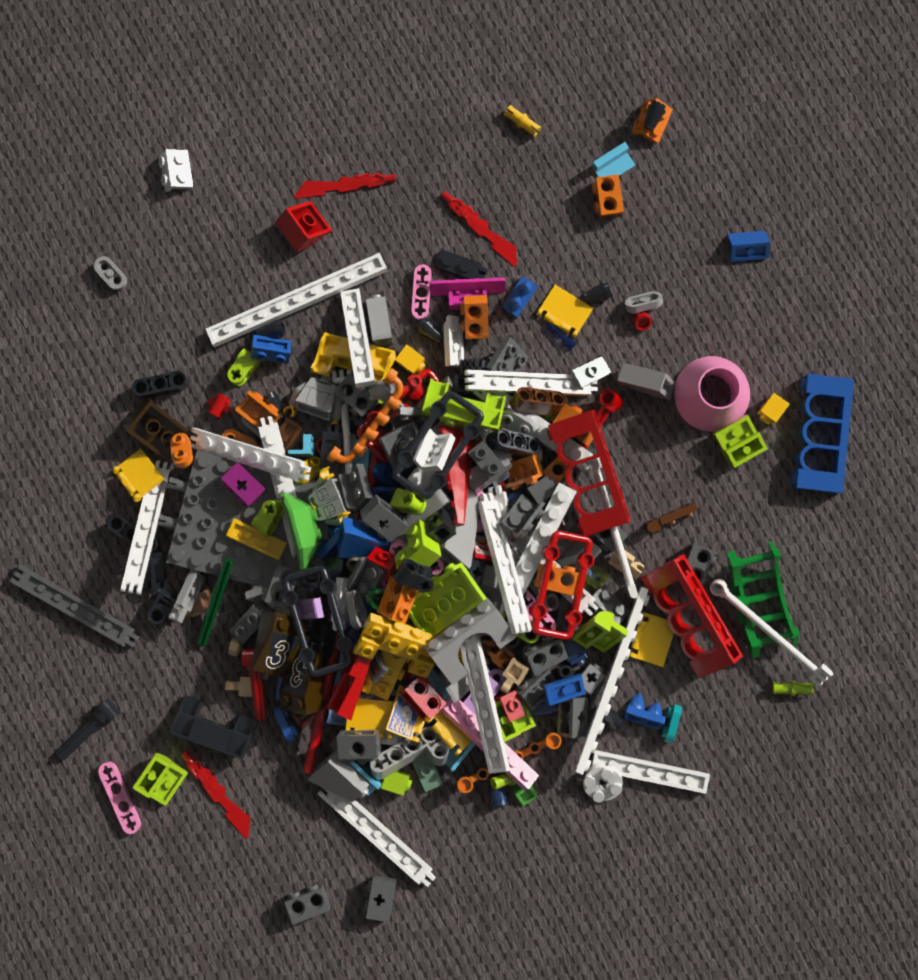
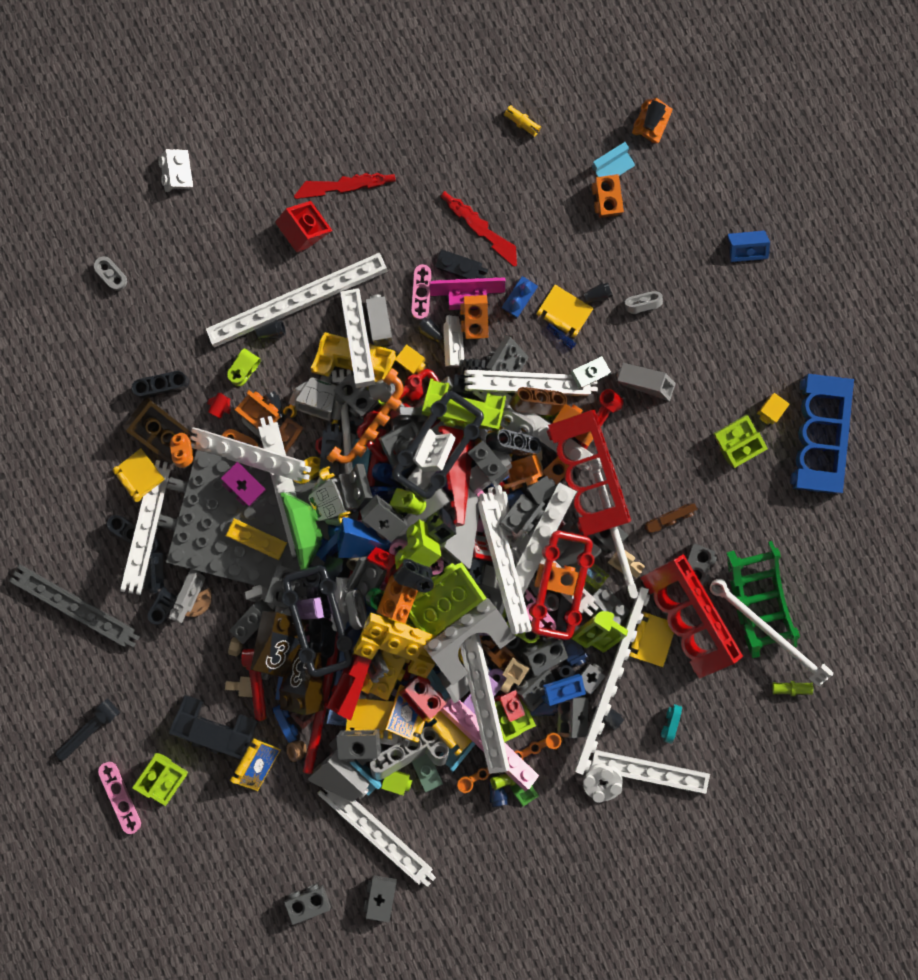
(214, 602): dark green axle -> none
(217, 793): red sword -> none
(255, 765): none -> piece
(269, 517): lime piece -> none
(271, 349): blue bracket -> none
(296, 750): none -> medium nougat tile
(308, 448): medium azure panel -> none
(642, 321): red tile -> none
(652, 717): blue tile -> none
(693, 406): bright pink cone -> none

